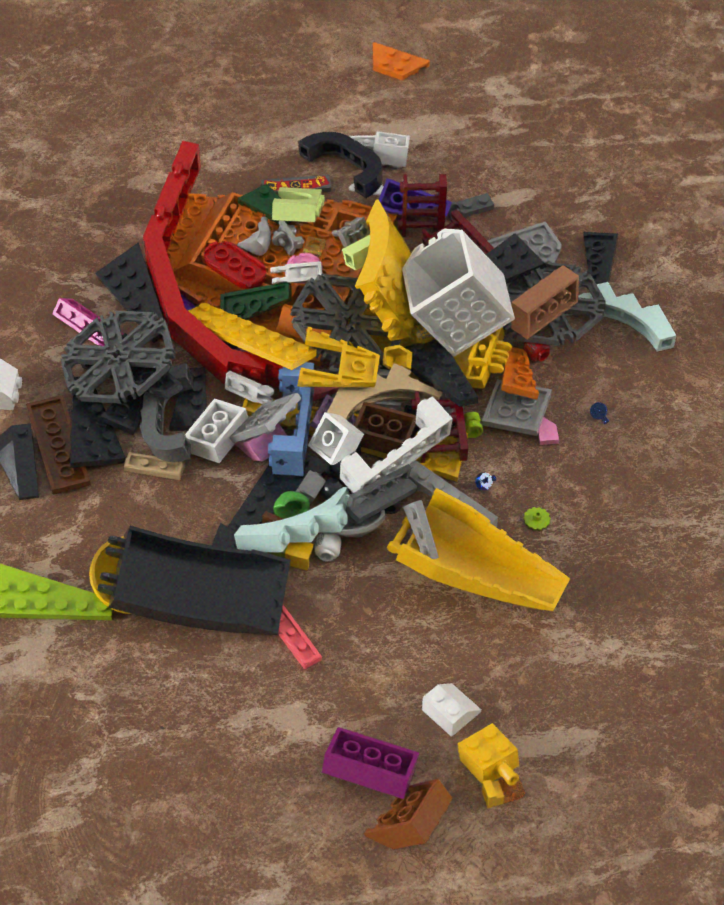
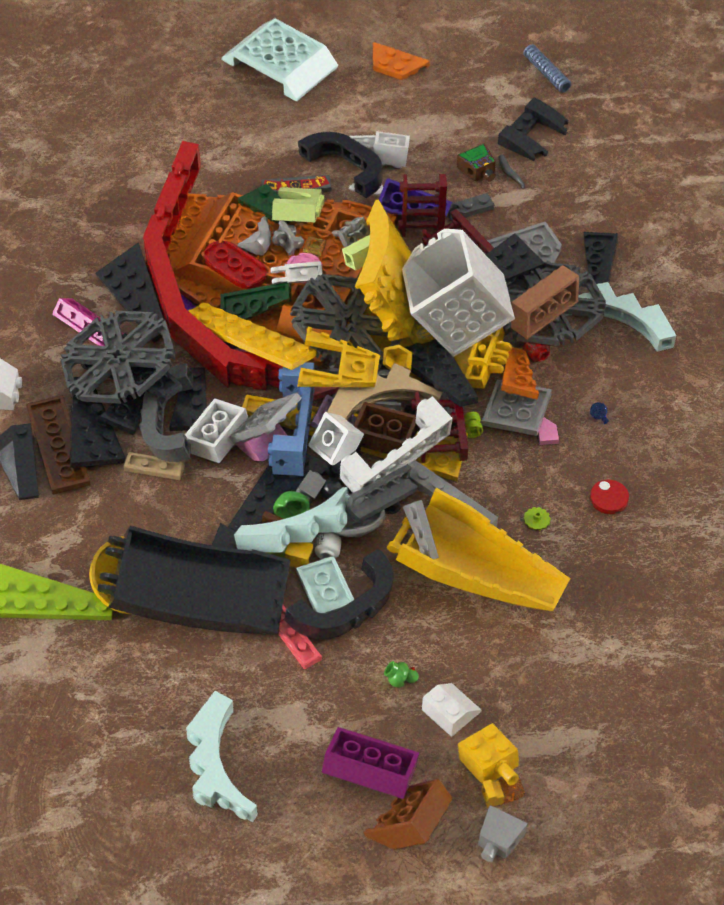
(214, 783): none -> light aqua arch
(248, 388): white hinge -> none
(298, 64): none -> light aqua slope
(325, 585): none -> light aqua plate
(332, 625): none -> black arch
(399, 672): none -> bright green animal
(477, 163): none -> torso
(484, 480): clear blue piece -> none
(500, 834): none -> light grey torso
(509, 171): none -> dark grey animal
(515, 136): none -> black wedge
(547, 68): none -> sand blue piece
(609, 496): none -> red tile

